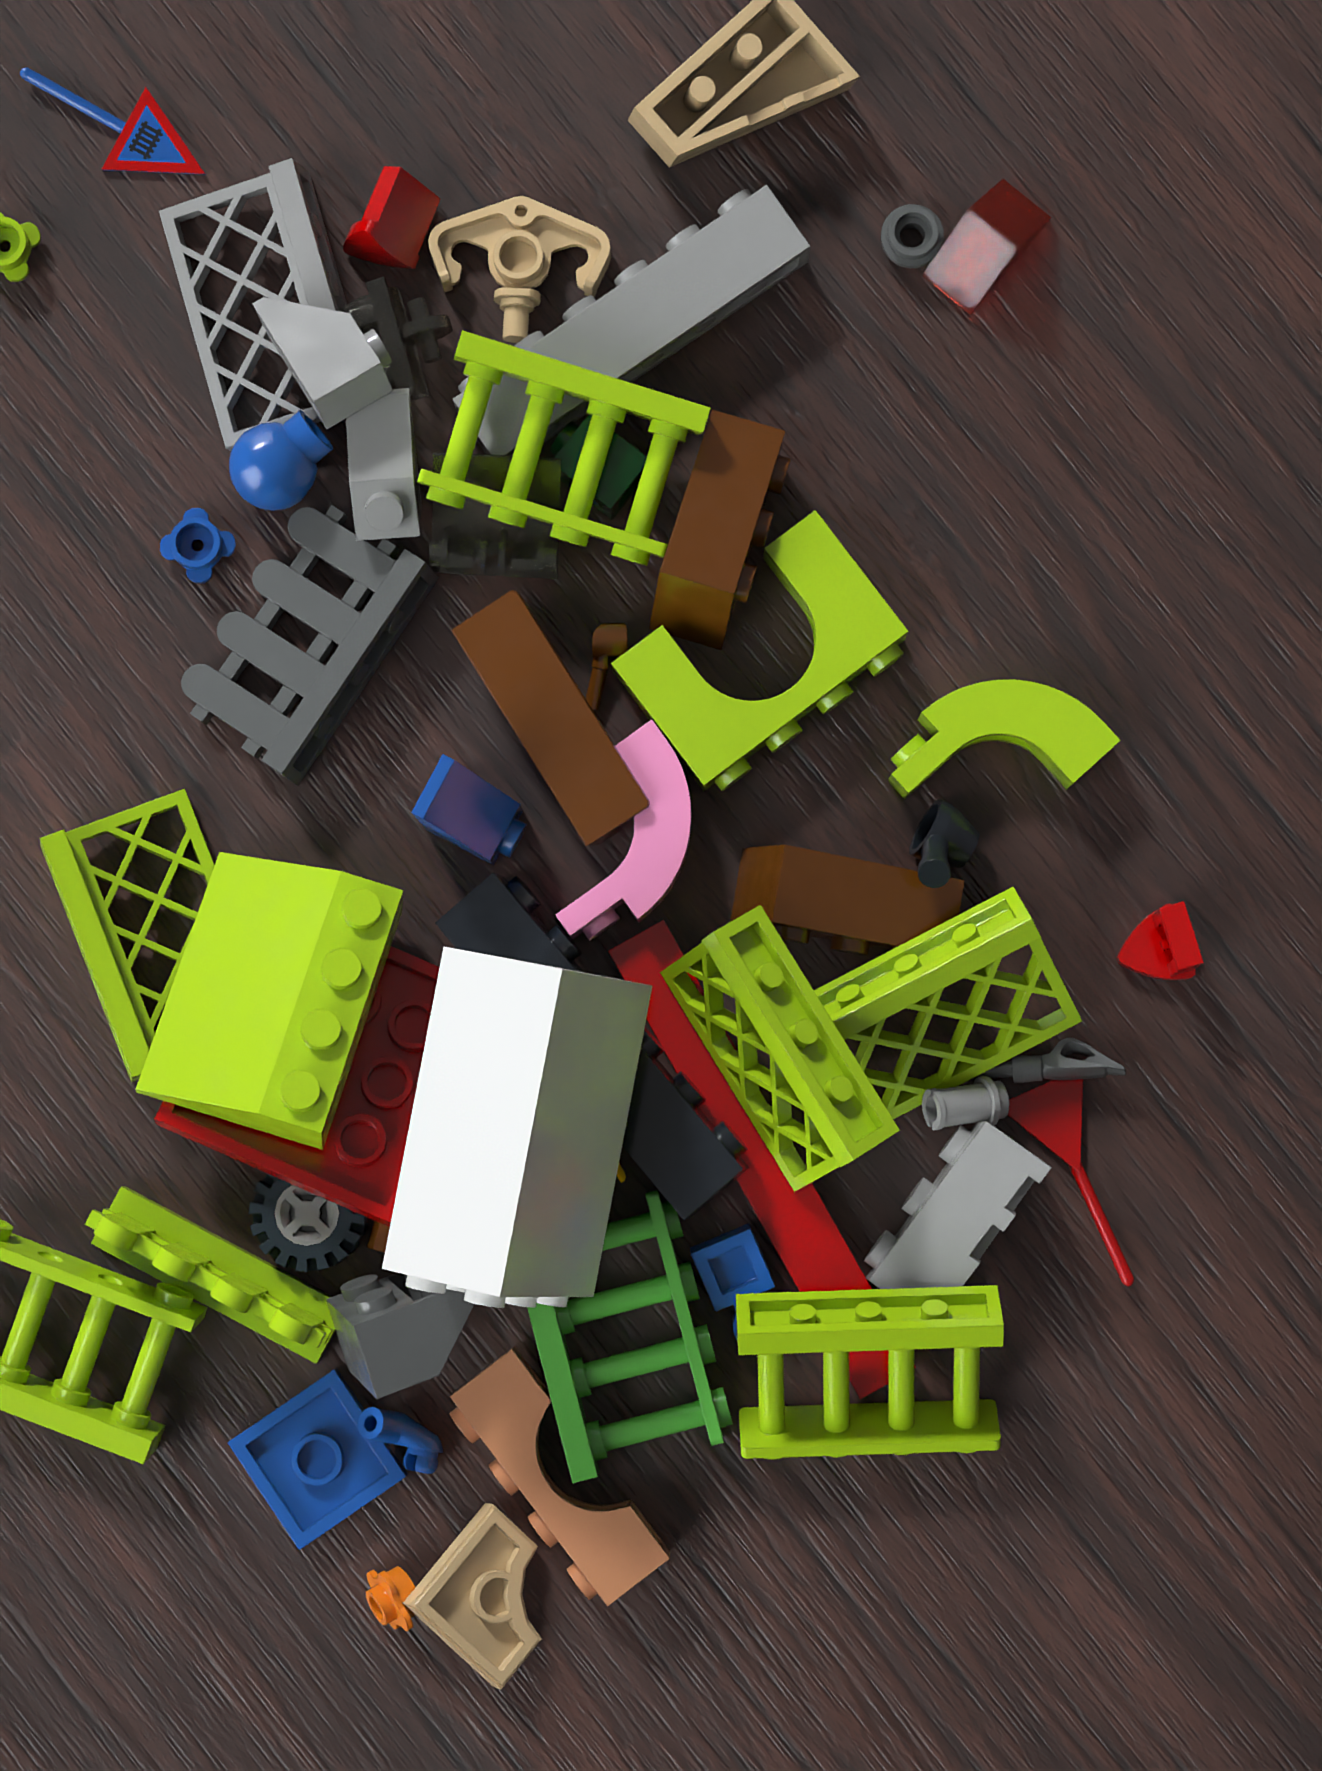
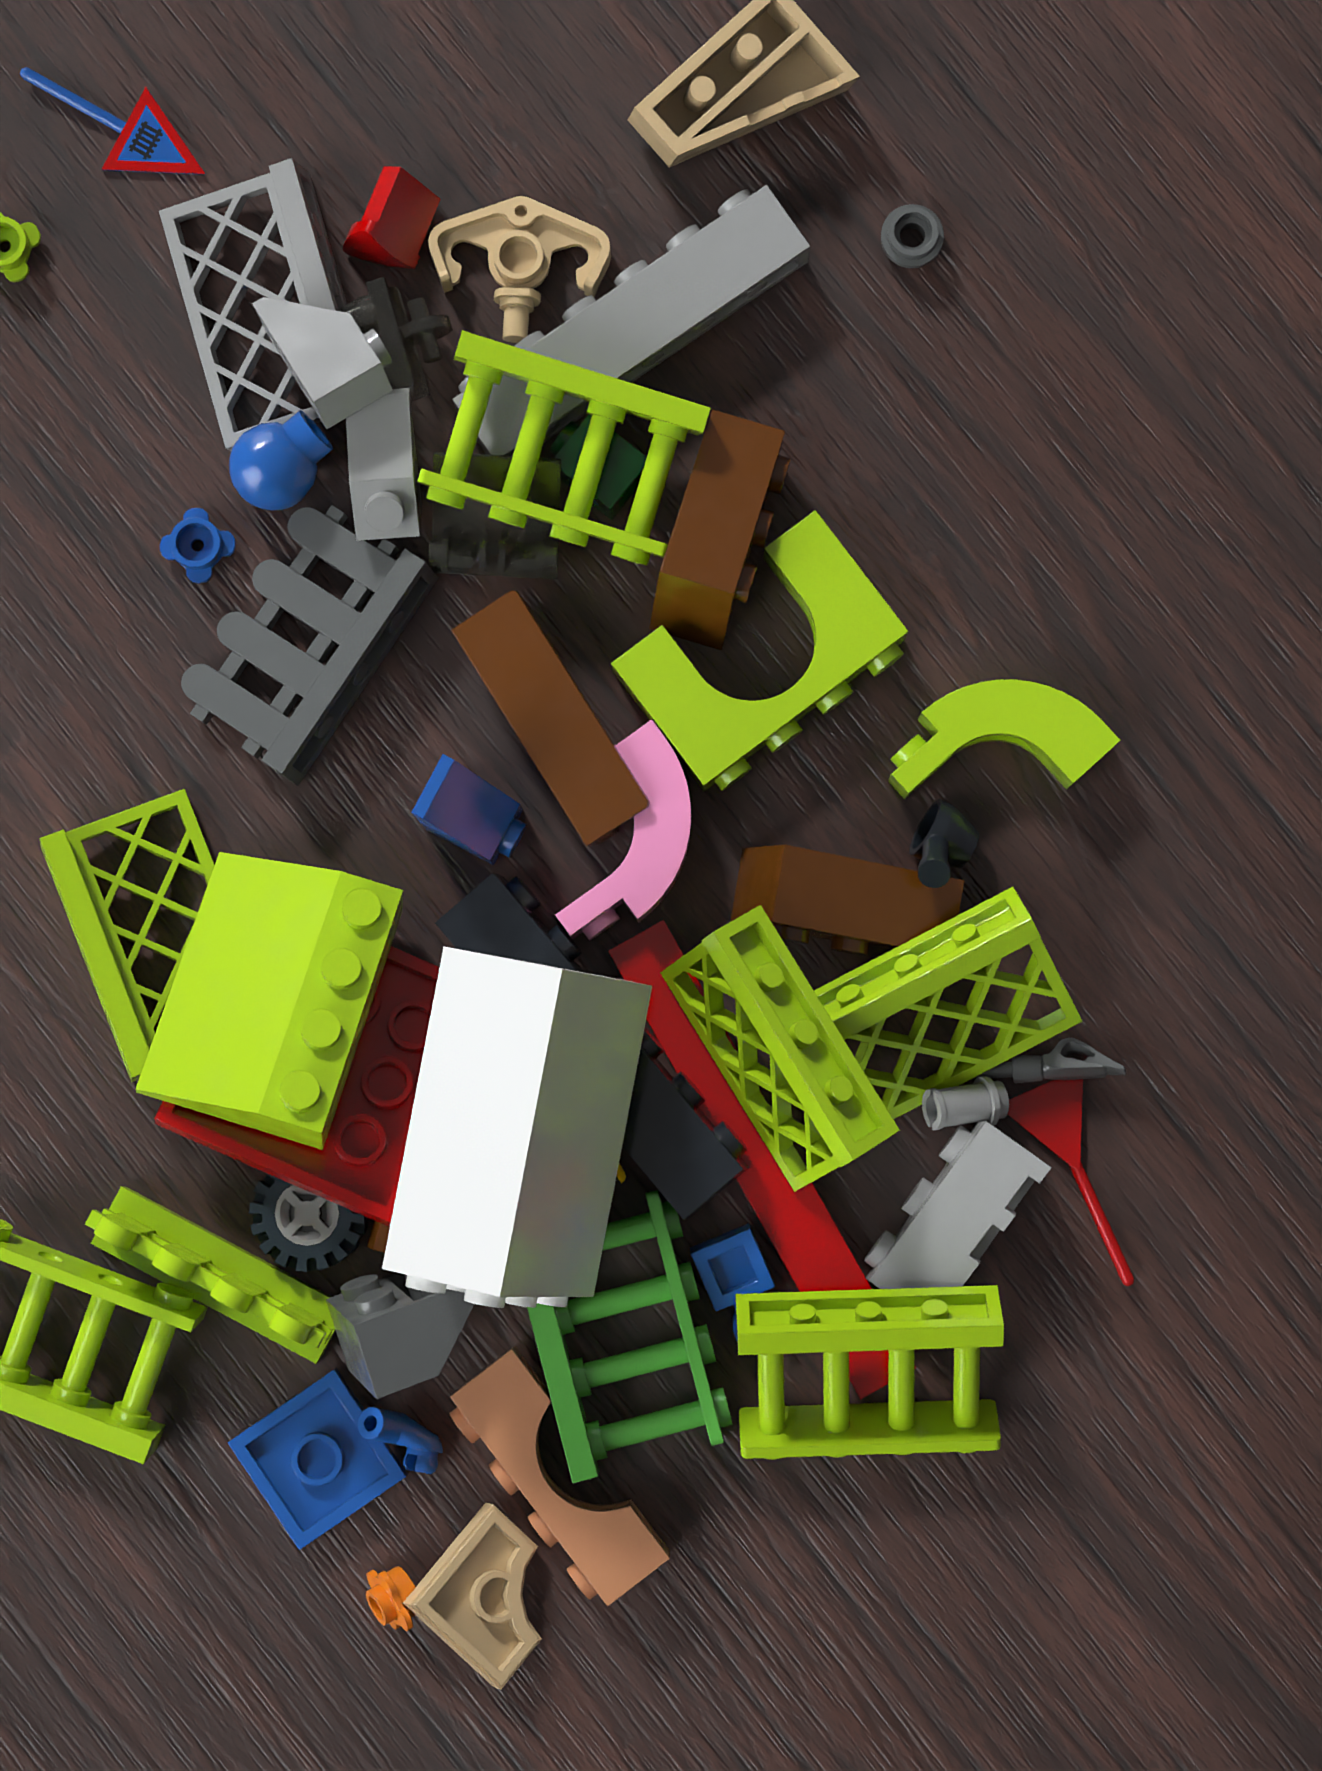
(607, 641): reddish brown hand -> none
(985, 245): slope -> none
(1163, 945): red tile -> none

